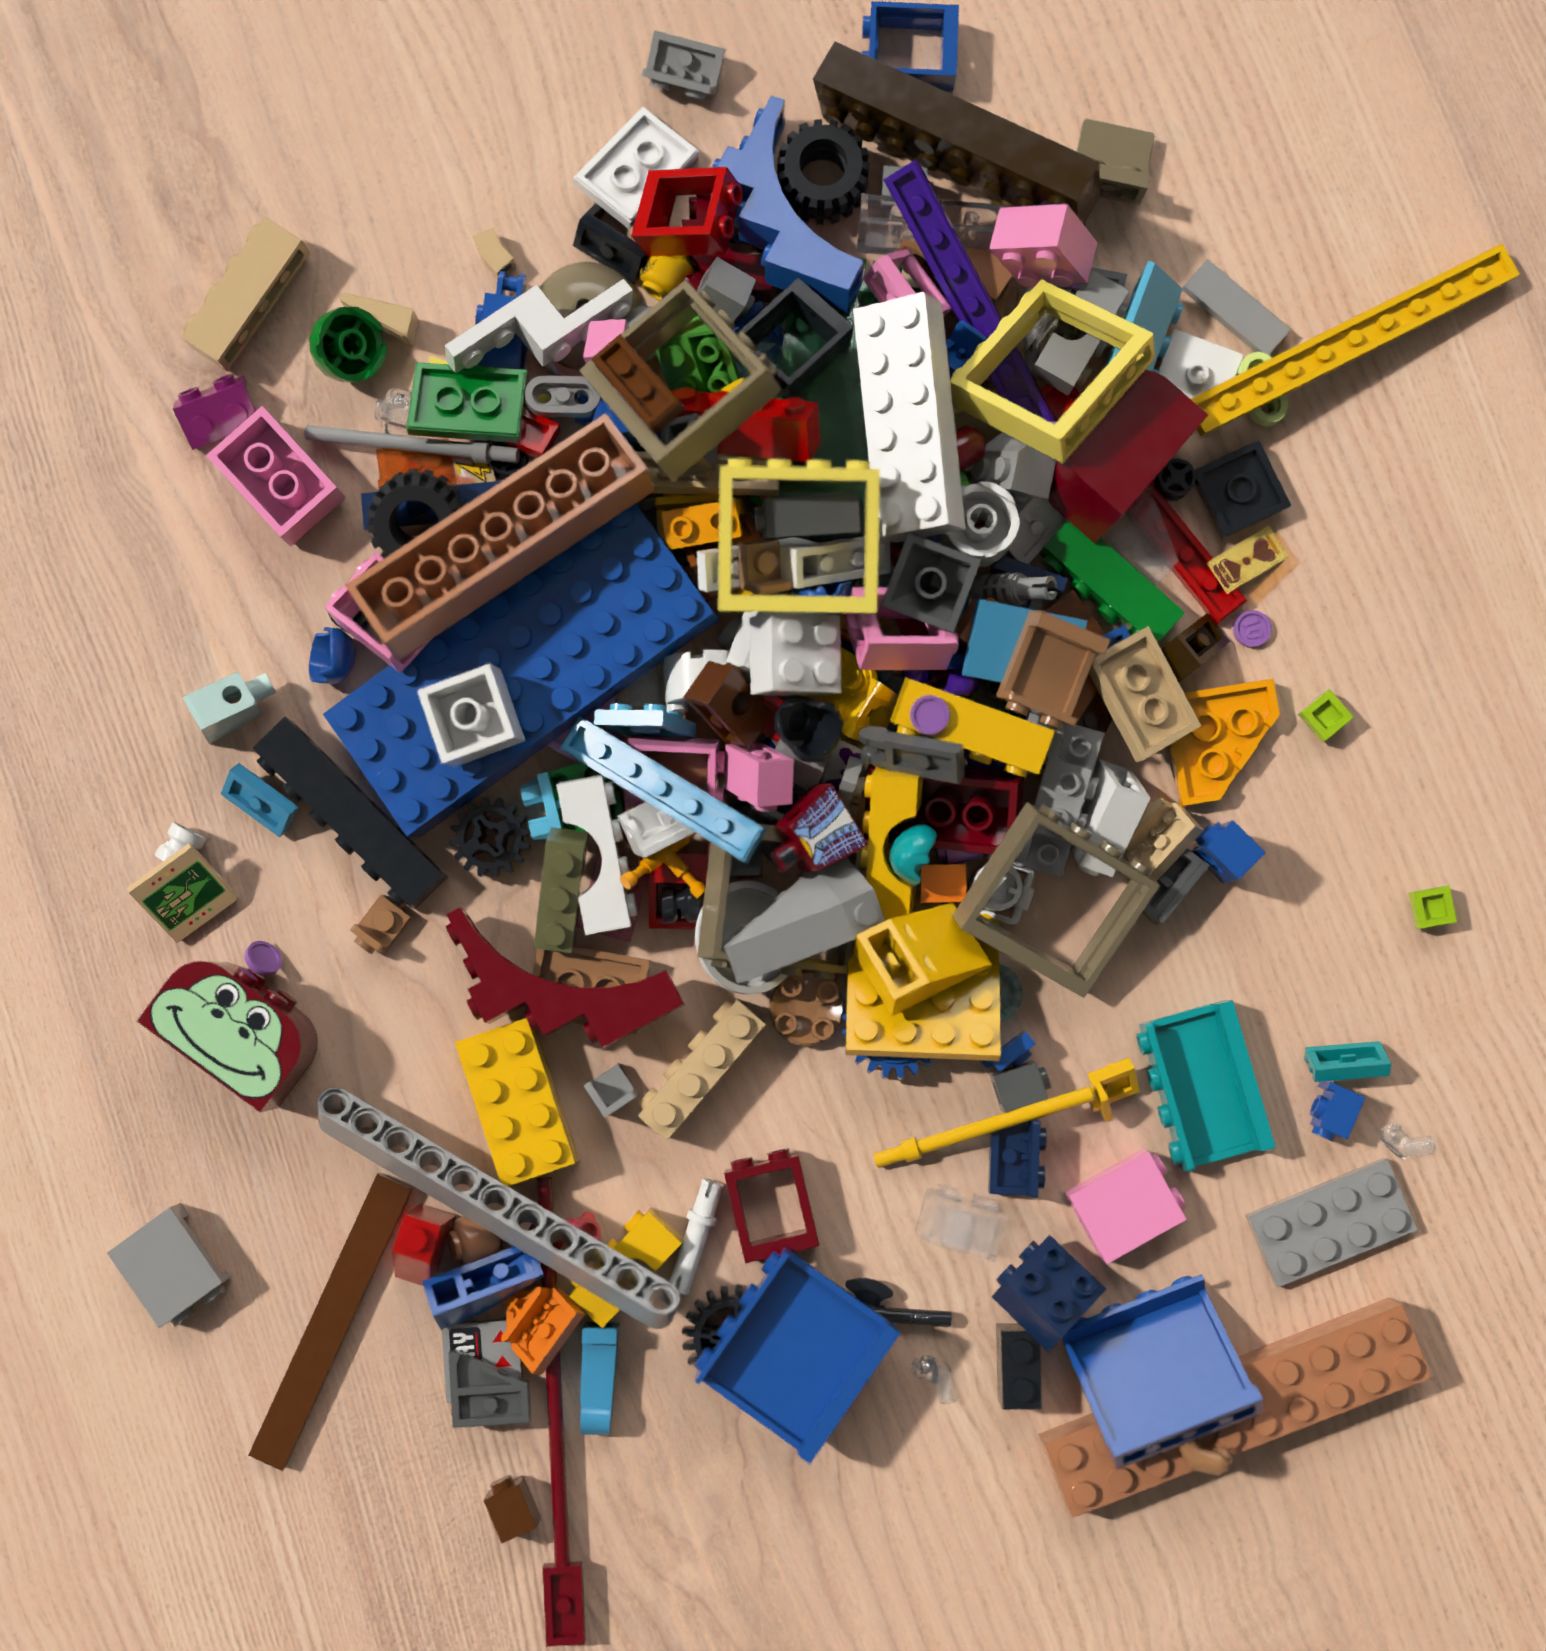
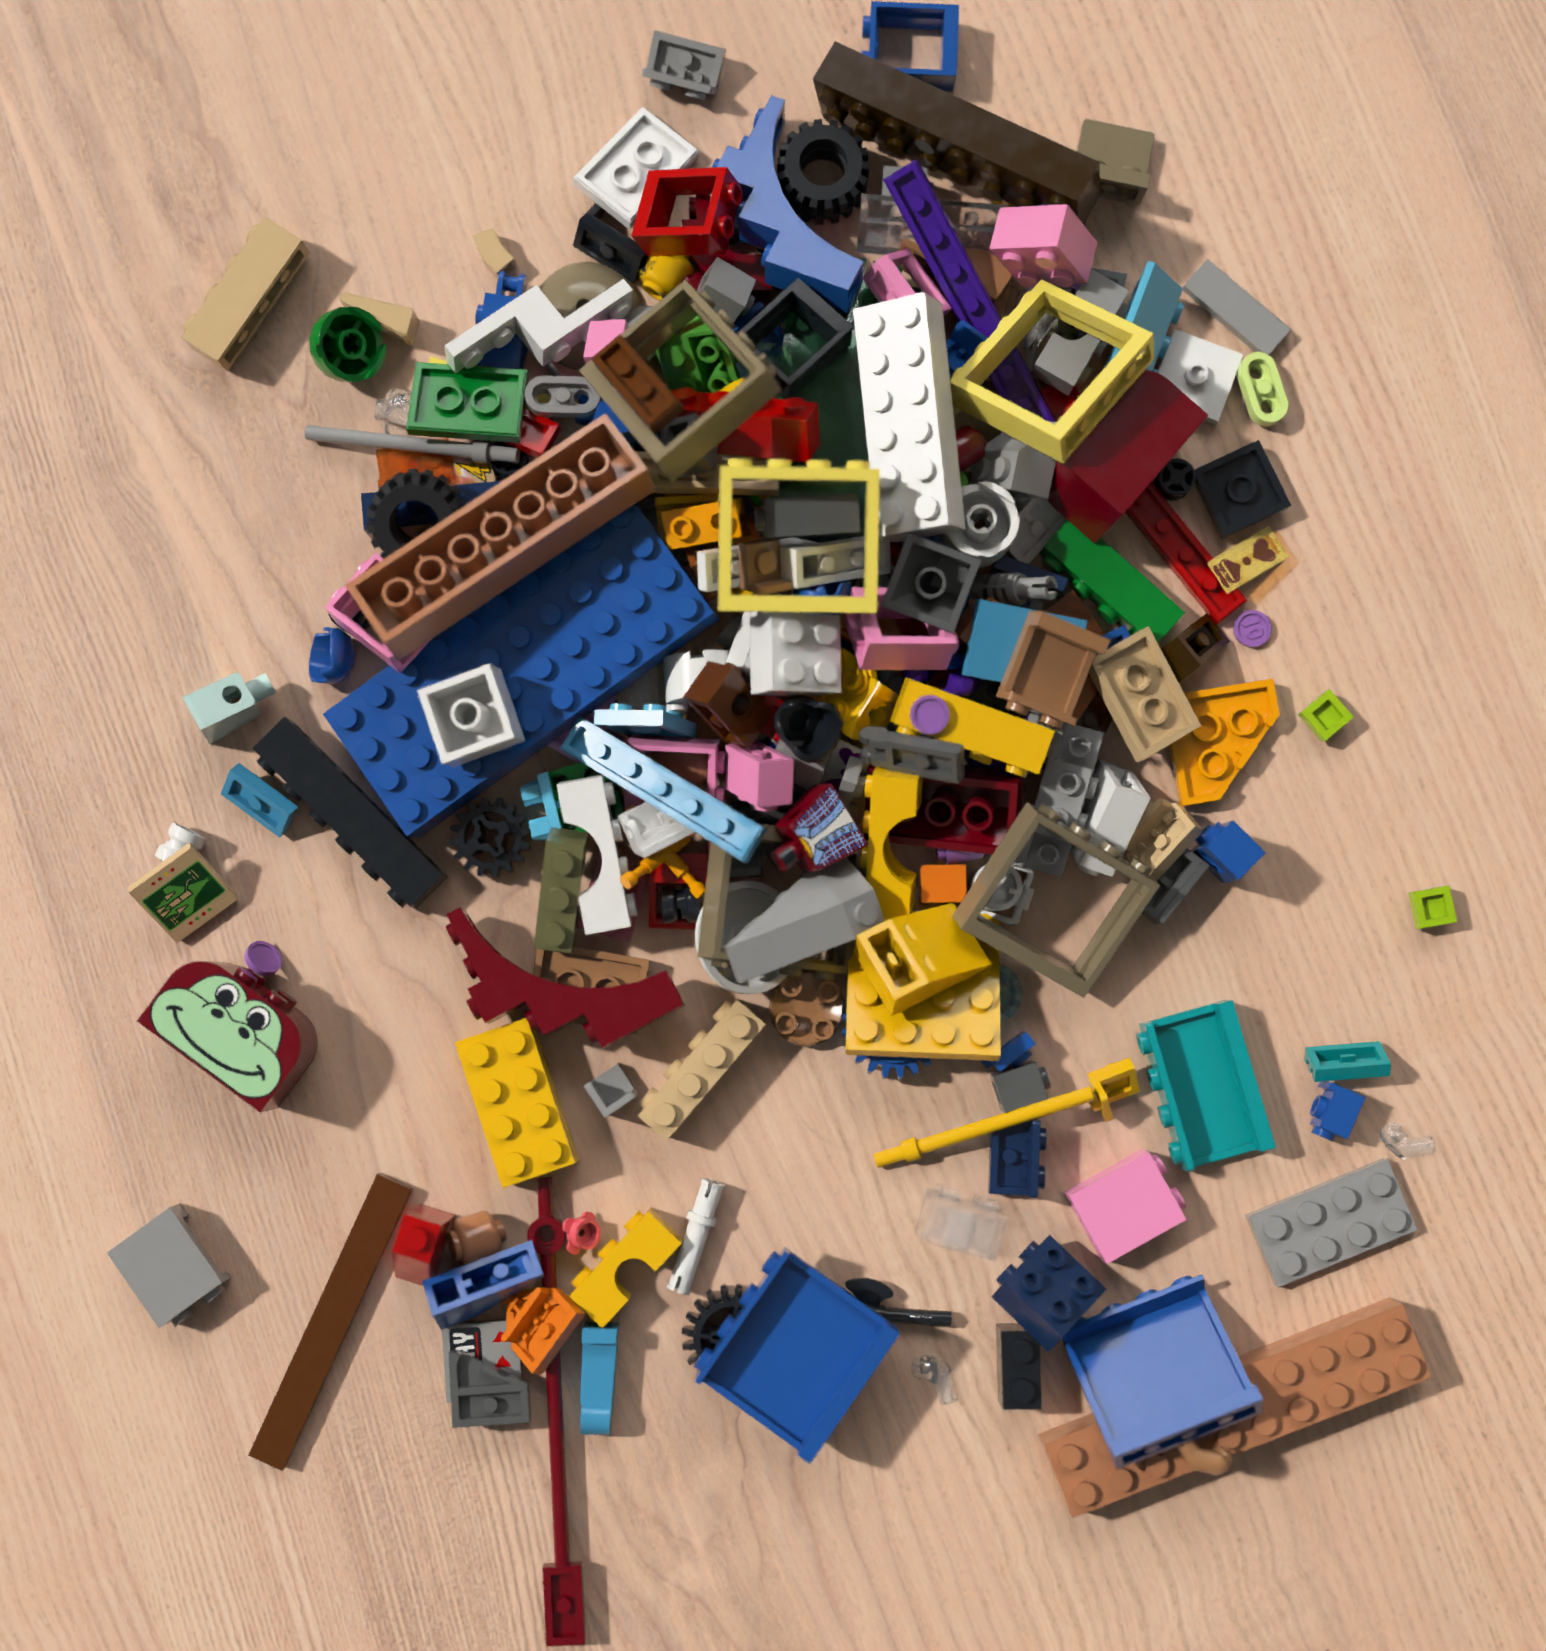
(214, 411): magenta bracket -> none
(276, 476): bright pink brick -> none
(380, 926): medium nougat bracket -> none
(504, 1222): light grey beam -> none
(511, 1507): reddish brown brick -> none
(794, 1240): dark red window -> none
(912, 851): teal hair -> none
(1144, 539): clear wing -> none
(1355, 338): yellow plate -> none

